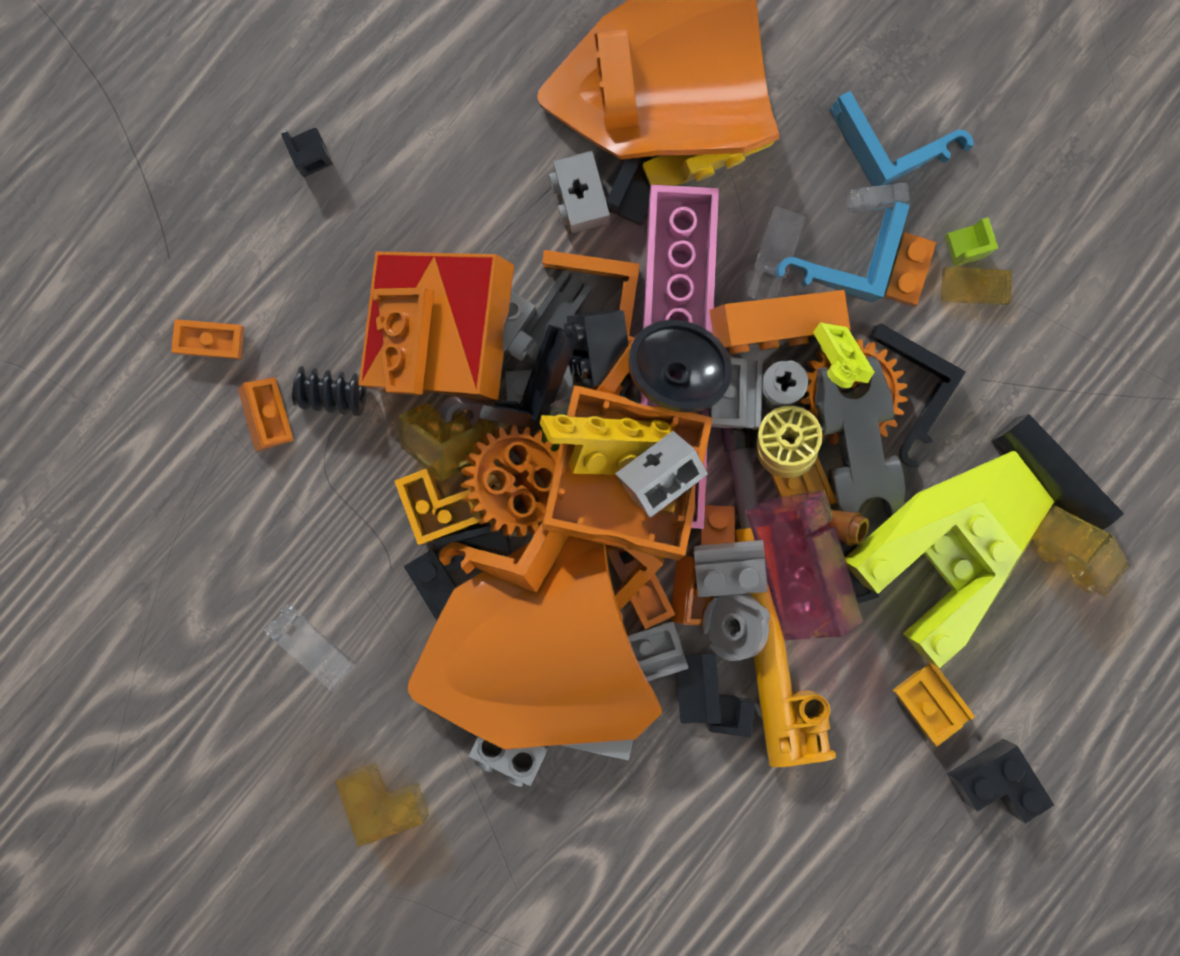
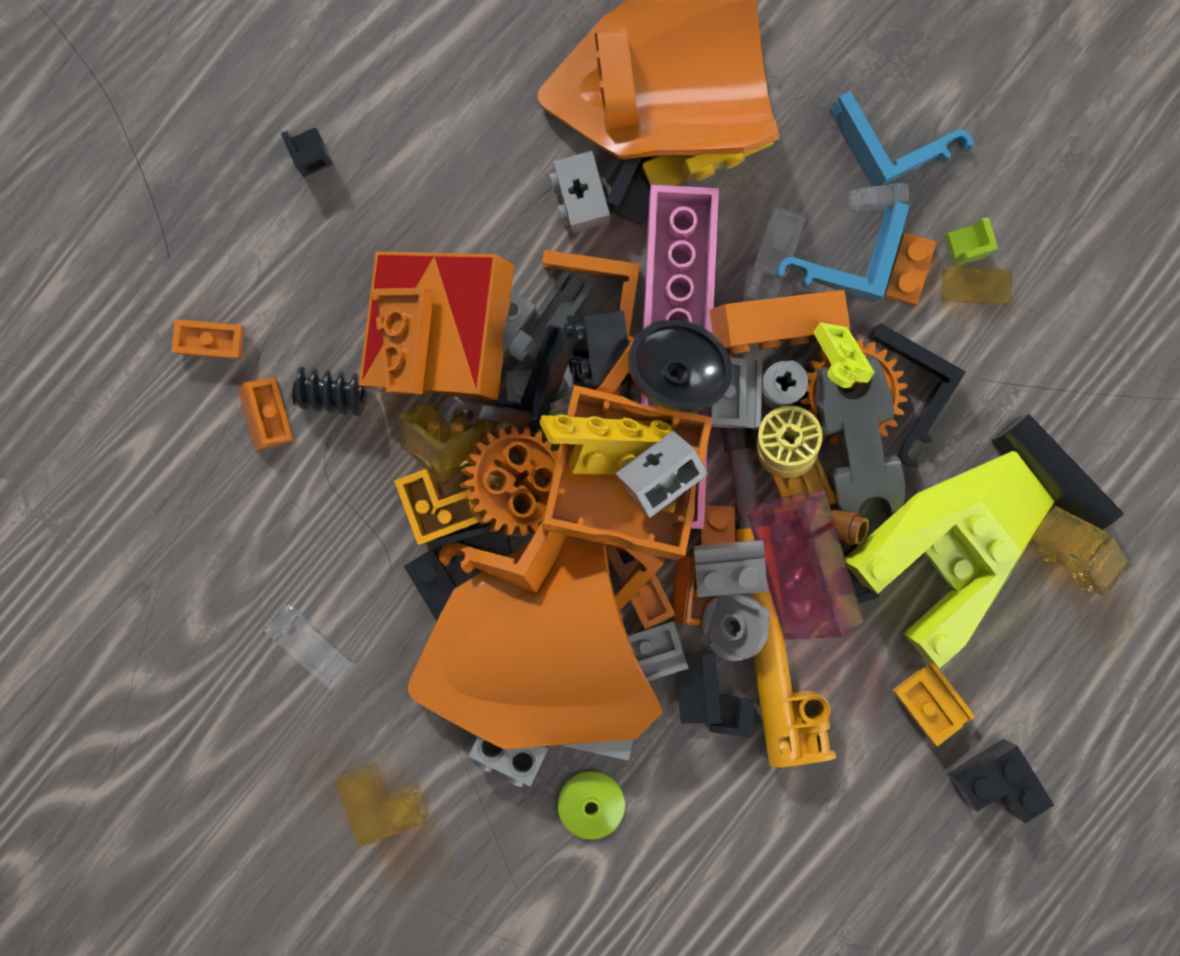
(595, 788): none -> lime dish

